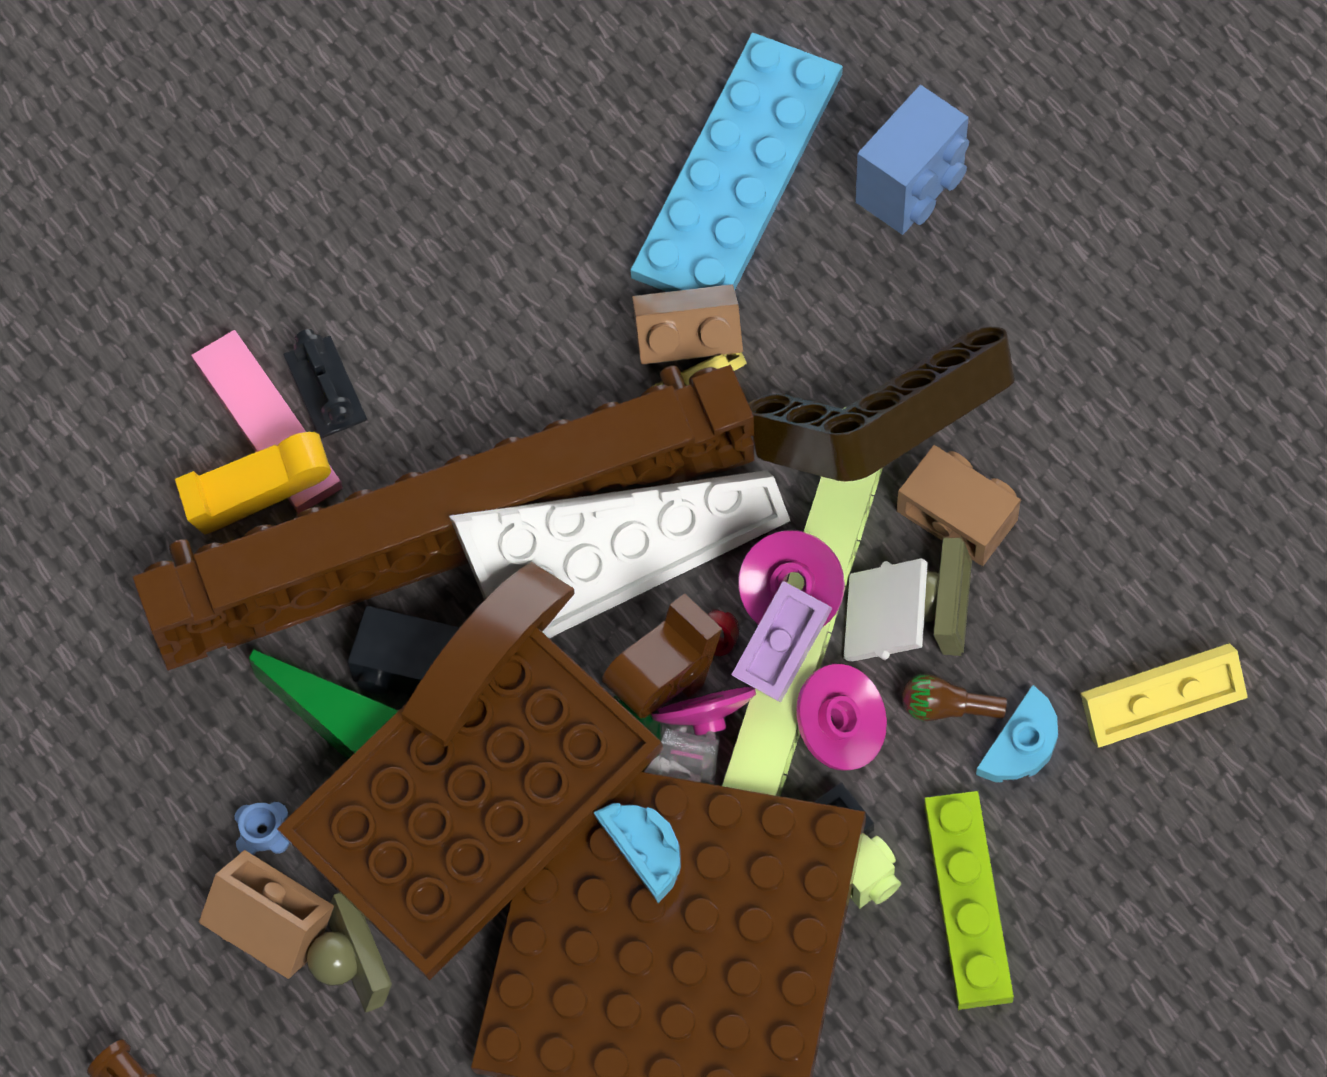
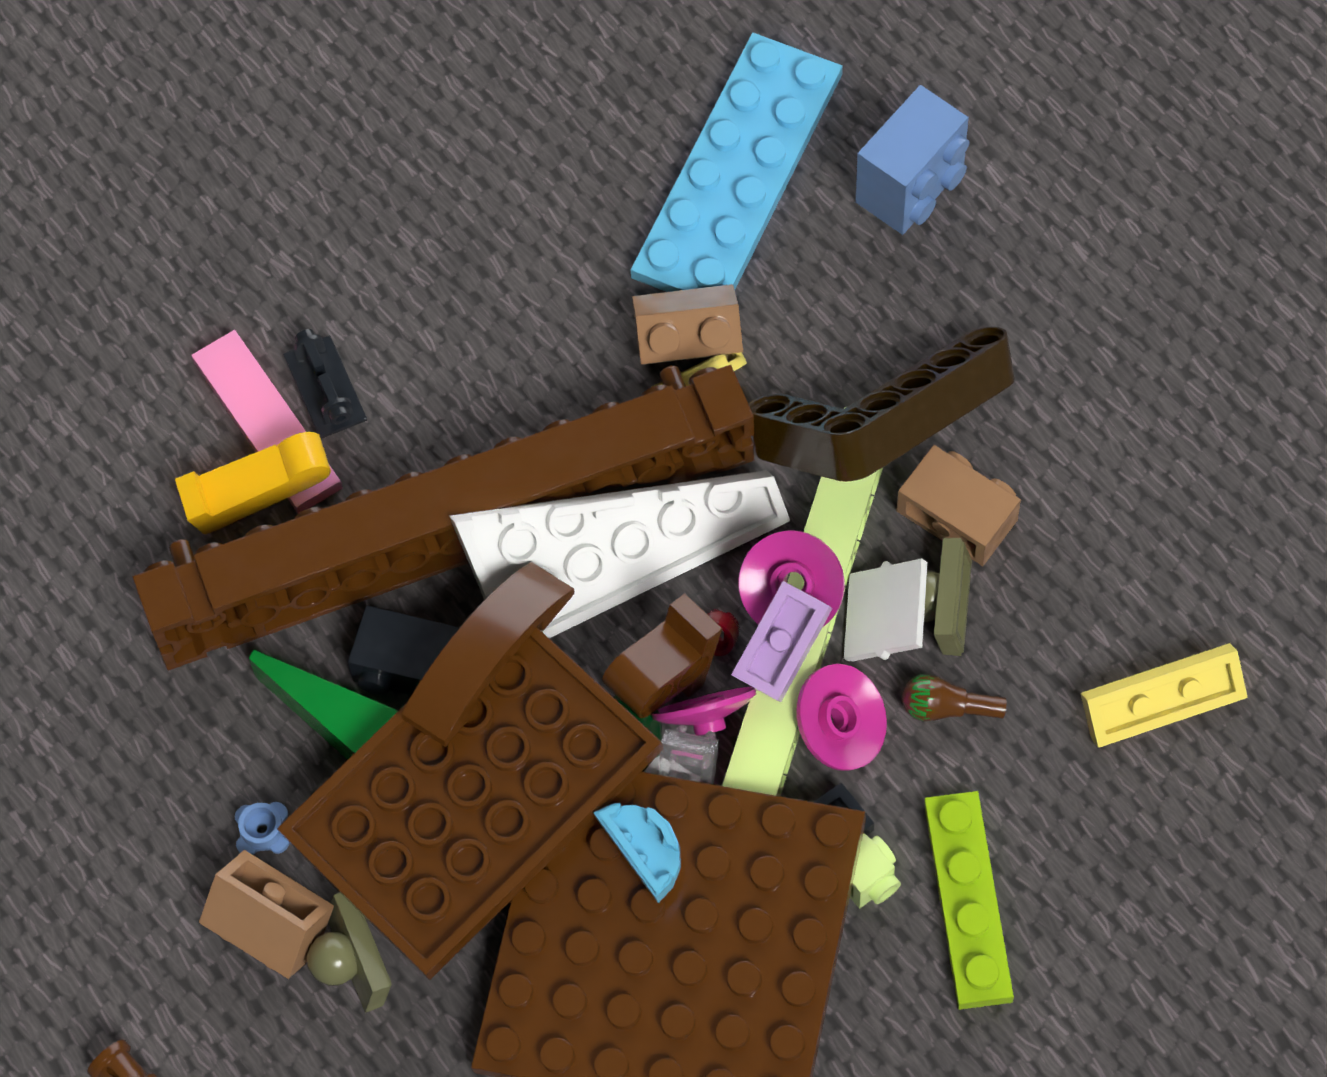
(1024, 742): medium azure plate -> none

